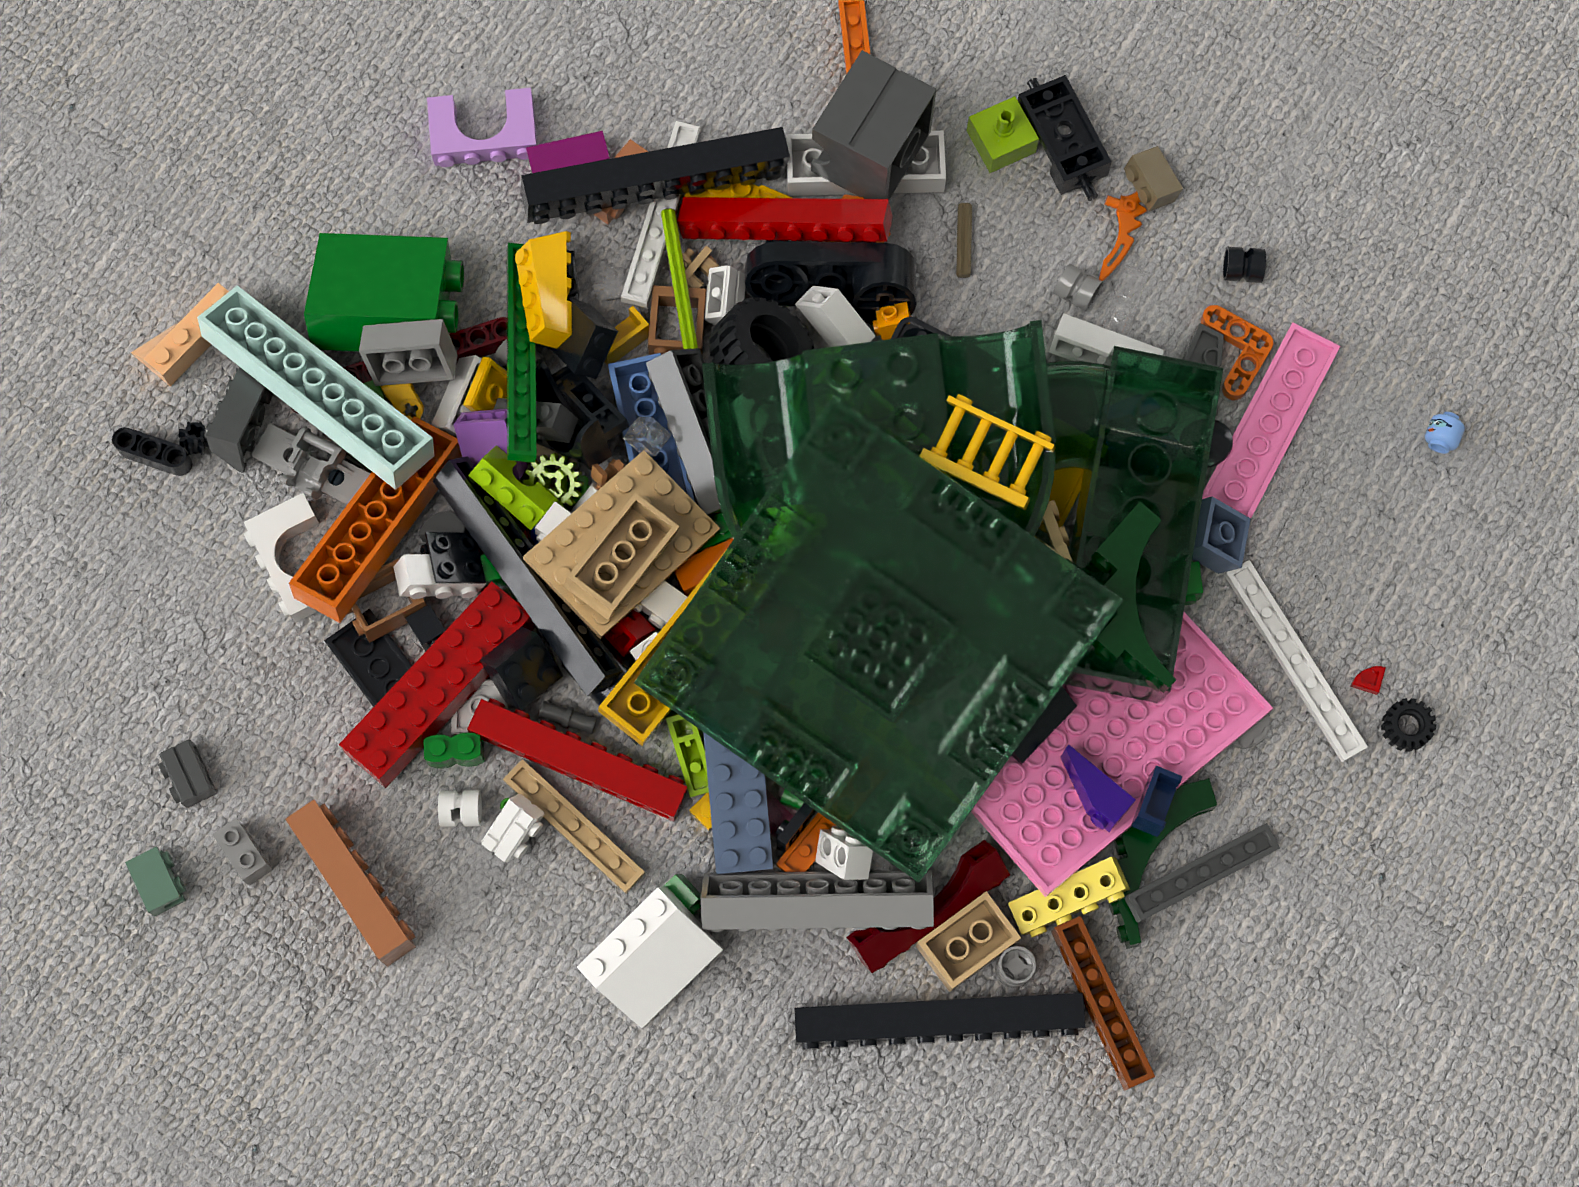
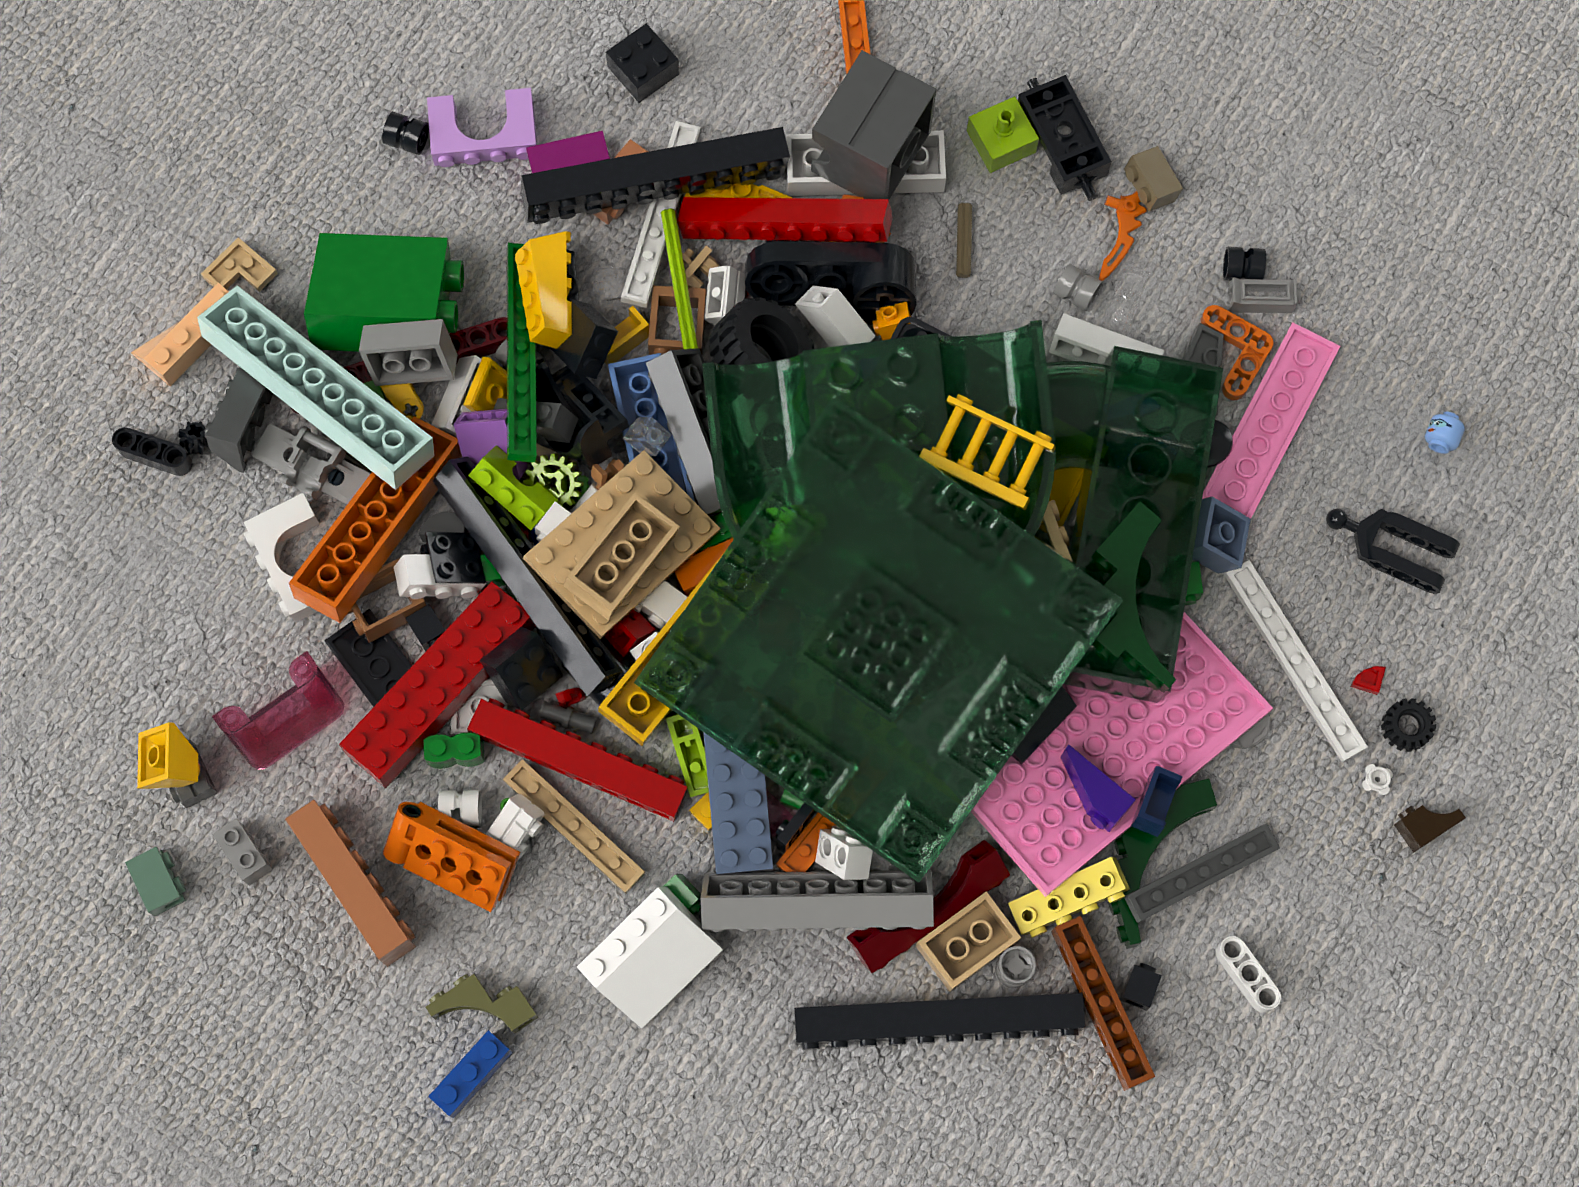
(166, 758): none -> yellow slope
(236, 262): none -> tan plate
(287, 719): none -> clear pink windscreen
(409, 134): none -> black wheel
(450, 854): none -> orange hinge
(470, 994): none -> olive arch
(470, 1074): none -> blue brick
(570, 697): none -> red tile
(642, 63): none -> black brick
(1140, 986): none -> black brick
(1261, 979): none -> white beam
(1263, 295): none -> light grey window
(1383, 774): none -> white plate
(1389, 562): none -> black piece
(1422, 826): none -> dark brown arch

